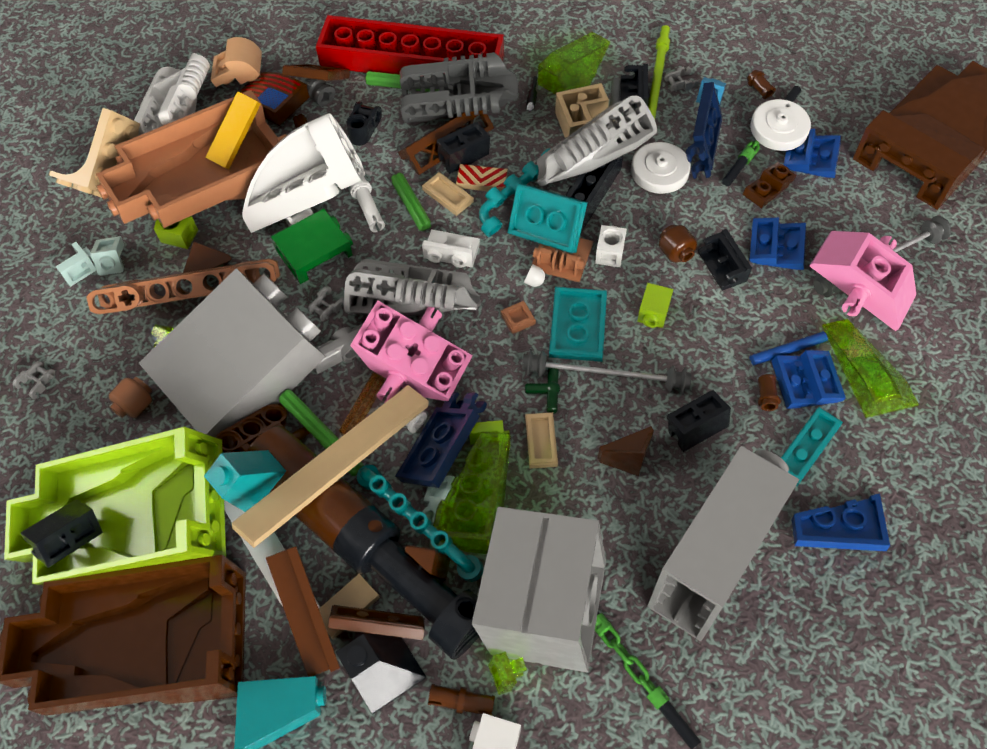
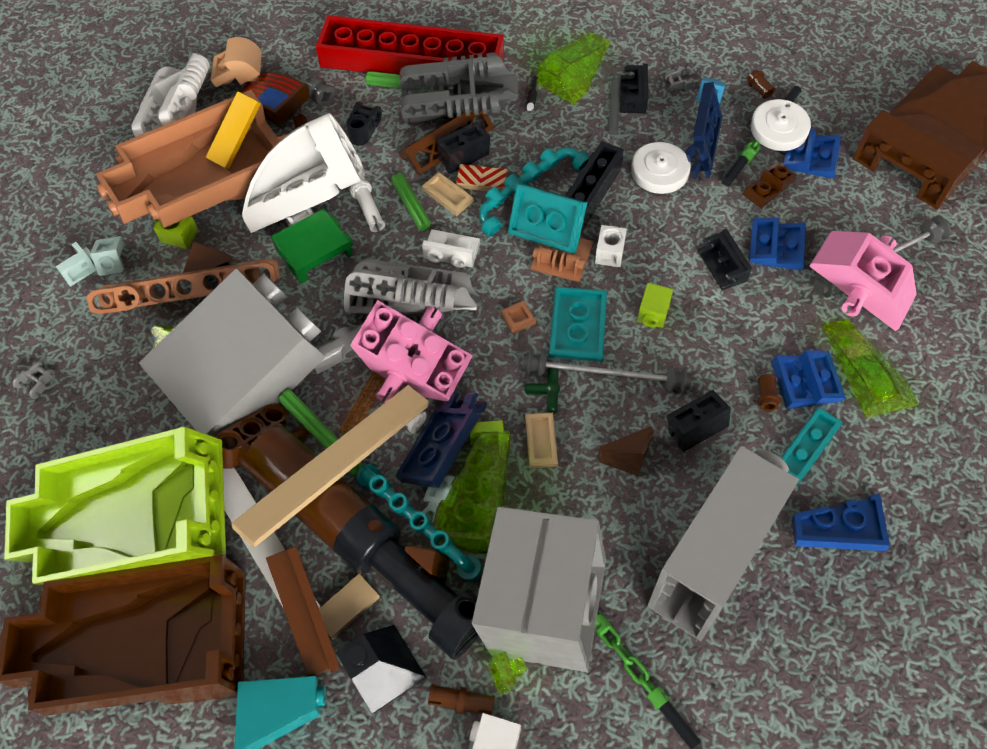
(62, 532): black hinge -> none
(110, 131): tan bracket -> none
(130, 397): nougat head -> none
(244, 477): teal slope -> none
(314, 306): light grey piece -> none
(316, 72): reddish brown tile -> none
(377, 622): reddish brown tile -> none
(535, 276): white hinge -> none
(579, 106): tan brick -> none
(598, 141): light grey connector -> none
(662, 47): lime bar -> none
(677, 243): reddish brown head -> none
(788, 348): blue bar -> none

